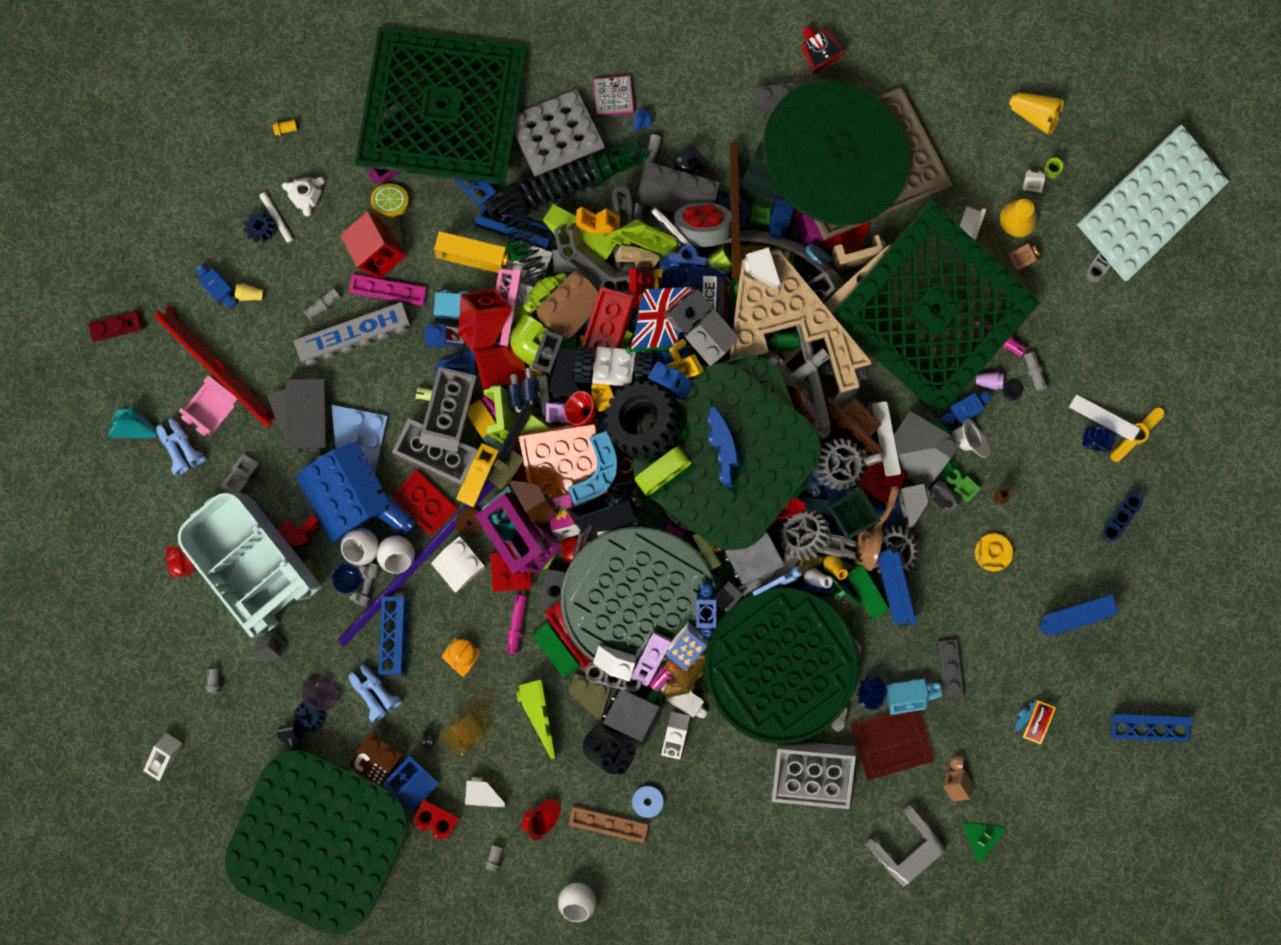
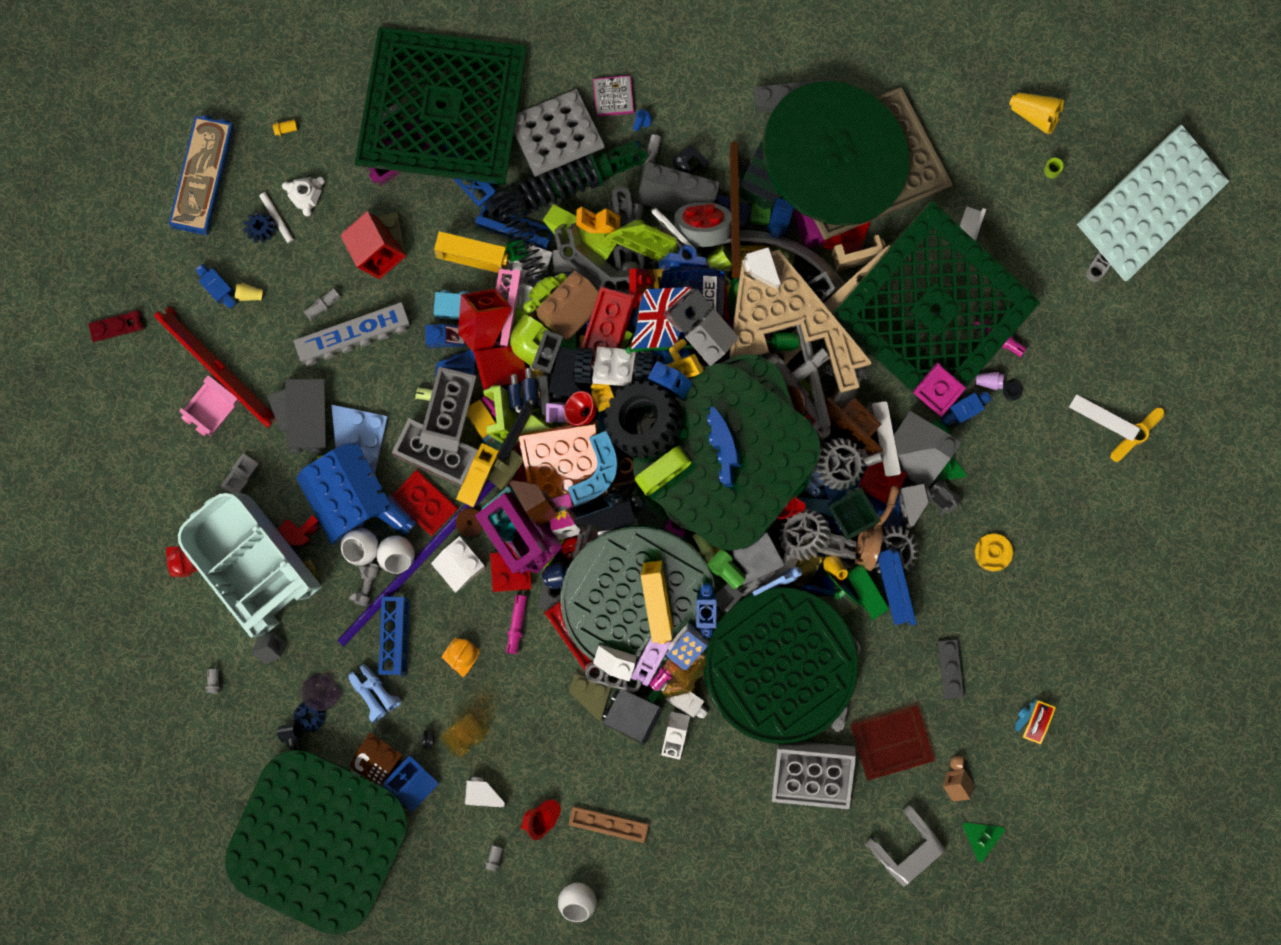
(131, 424): teal hat -> none
(162, 756): white slope -> none
(180, 438): light blue piece -> none
(201, 175): none -> brick
(346, 578): clear blue hair -> none
(387, 290): dark pink tile -> none
(389, 200): tile -> none
(437, 816): red brick -> none
(534, 703): lime wedge -> none
(554, 575): none -> dark blue head
(555, 650): green beam -> none
(608, 750): black cylinder -> none
(638, 802): light blue piece -> none
(642, 258): tan slope -> none
(657, 602): none -> yellow piece
(722, 565): none -> bright green piece
(816, 252): medium azure piece -> none
(817, 578): white cone -> none
(820, 49): torso -> none
(872, 693): clear blue gear -> none
(911, 695): medium azure hinge -> none
(939, 390): none -> dark pink tile
(965, 487): bright green plate -> none
(972, 439): white piece -> none
(1002, 496): reddish brown pin -> none
(1018, 218): yellow cone -> none
(1025, 256): medium nougat bracket -> none
(1034, 181): white tile -> none
(1035, 371): light grey pin -> none
(1078, 616): blue piece -> none
(1098, 439): clear blue gear -> none
(1128, 510): dark blue beam -> none
(1151, 720): blue fence -> none

